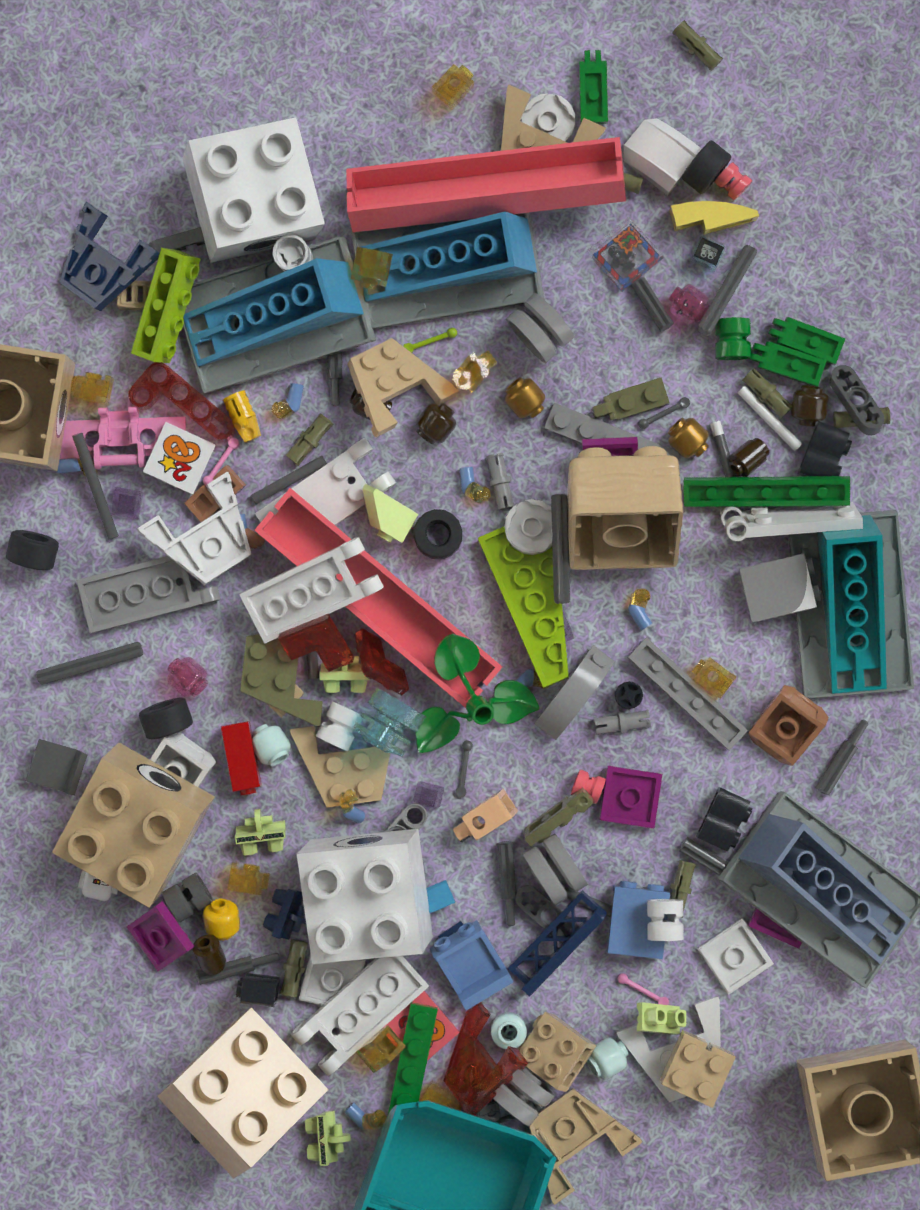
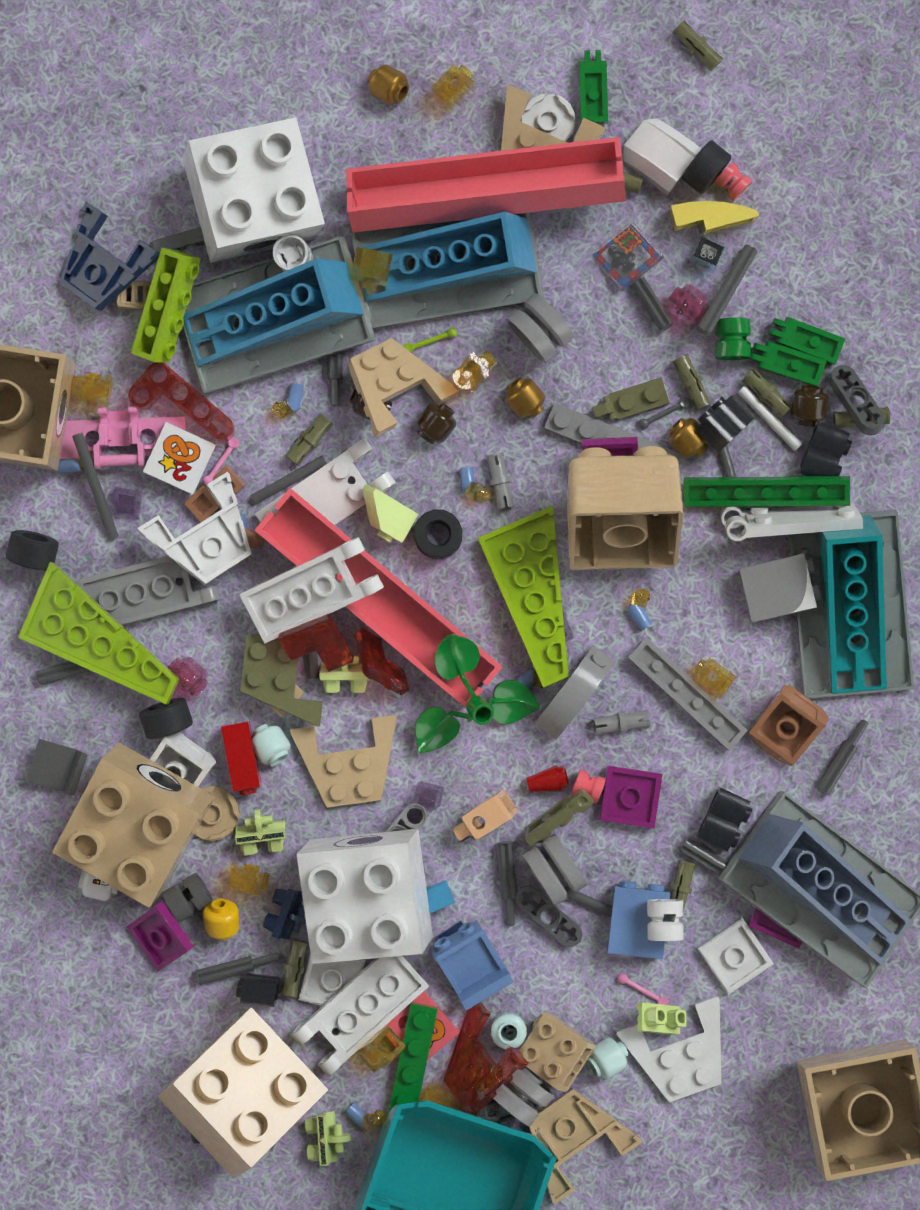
(81, 631): none -> lime wing
(209, 954): dark brown brick -> none
(222, 811): none -> tan tile
(242, 415): yellow hinge -> none
(339, 726): white wheel -> none
(348, 809): arm -> none
(388, 84): none -> pearl gold head
(388, 722): clear light blue wheel -> none
(467, 746): dark grey hinge -> none
(529, 527): white tile -> none
(549, 780): none -> red cone
(560, 548): dark grey axle -> none
(562, 952): dark blue fence -> none
(632, 693): black wheel -> none
(691, 382): none -> olive pin
(697, 1070): tan piece -> none
(723, 422): none -> black brick
(748, 457): dark brown brick -> none

